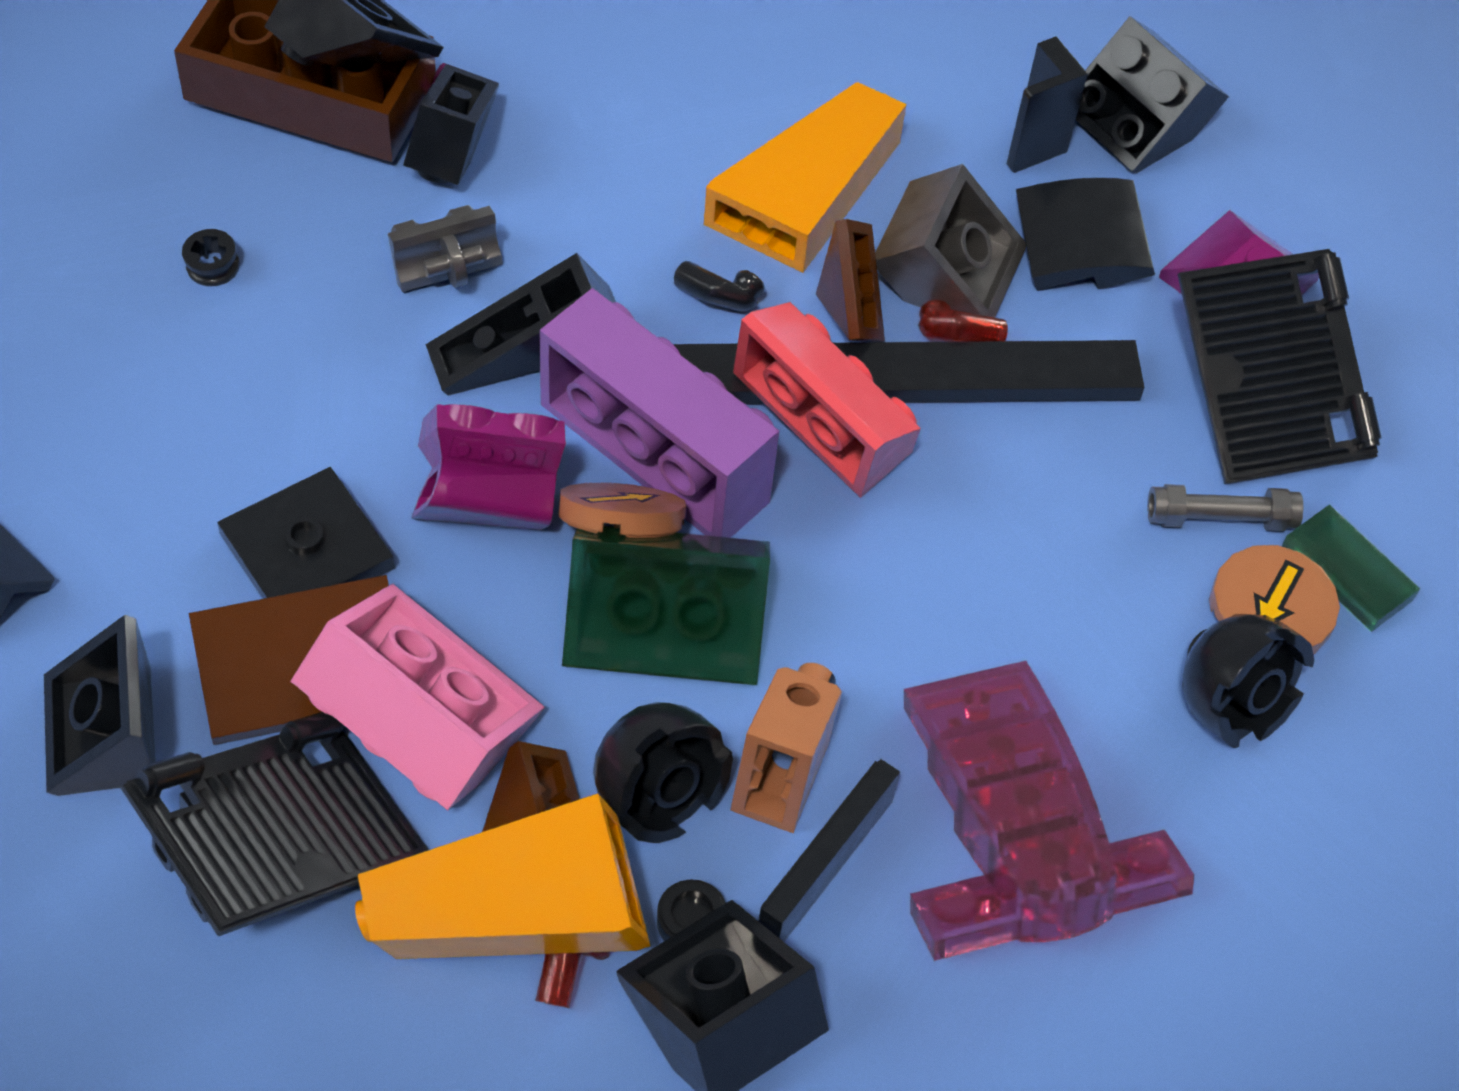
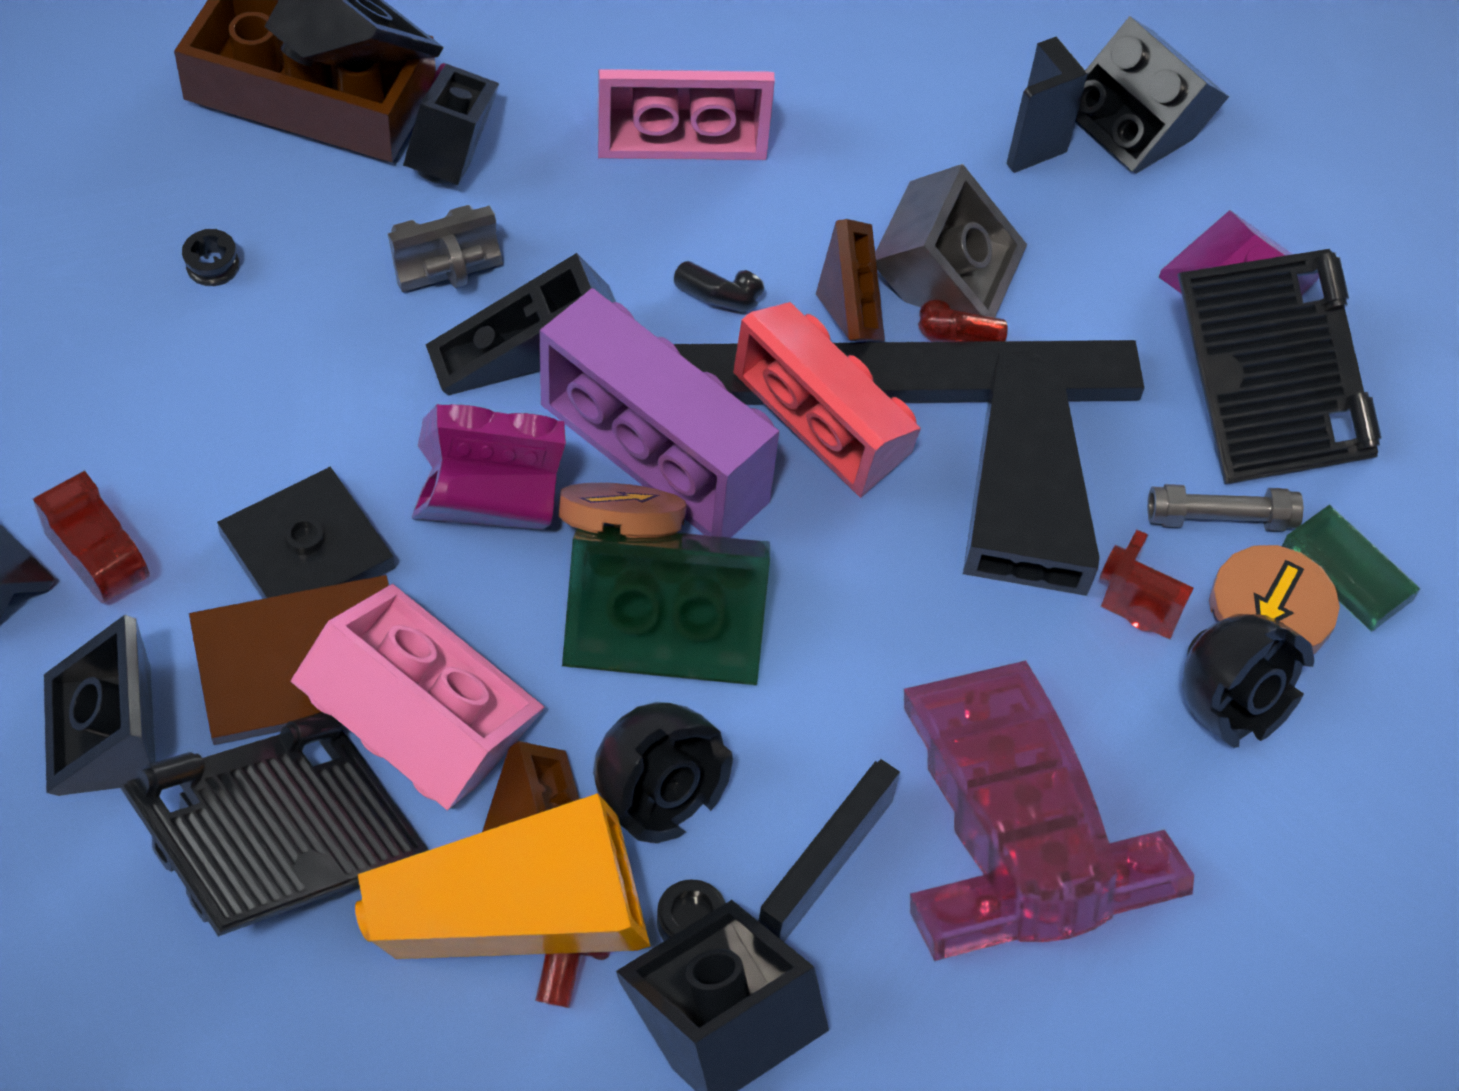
(90, 537): none -> clear red leg
(684, 114): none -> bright pink slope
(793, 720): nougat torso -> none
(806, 177): light orange slope -> none
(1030, 489): none -> black slope
(1084, 232): black slope -> none
(1142, 593): none -> clear red bracket

